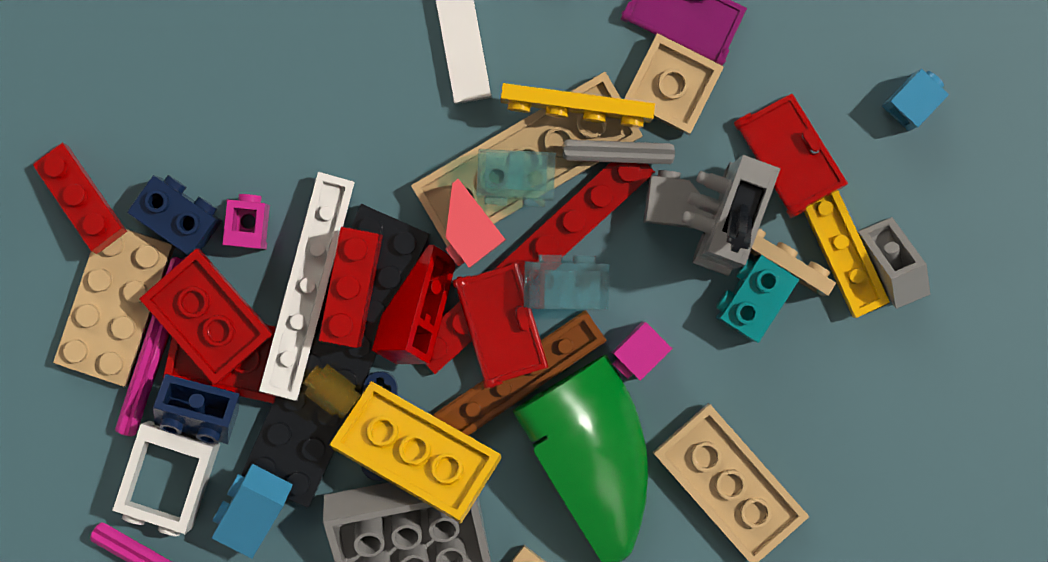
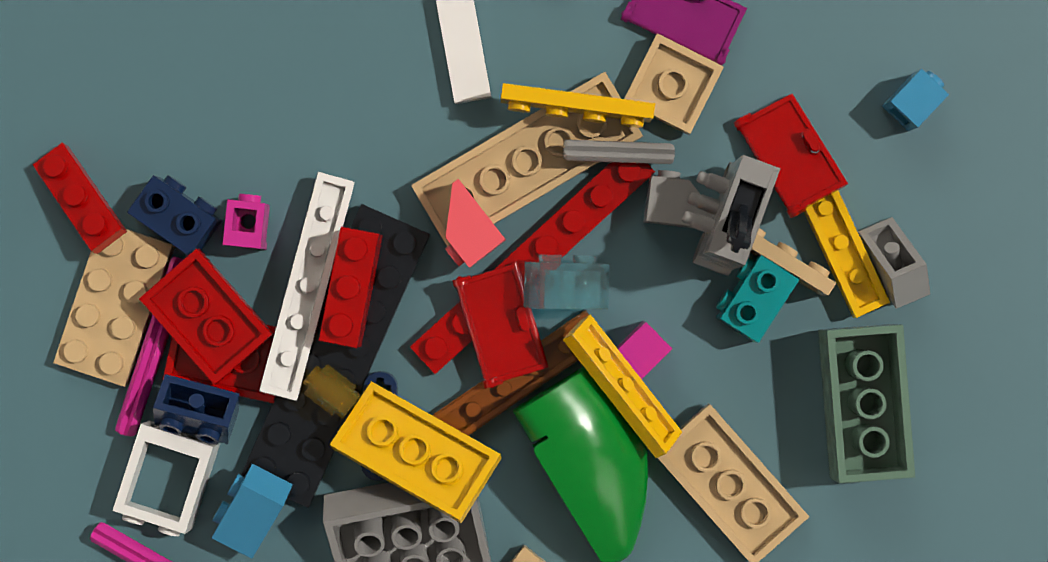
(415, 312): red slope -> none
(515, 176): clear light blue brick -> none
(623, 386): none -> yellow plate
(866, 403): none -> sand green brick

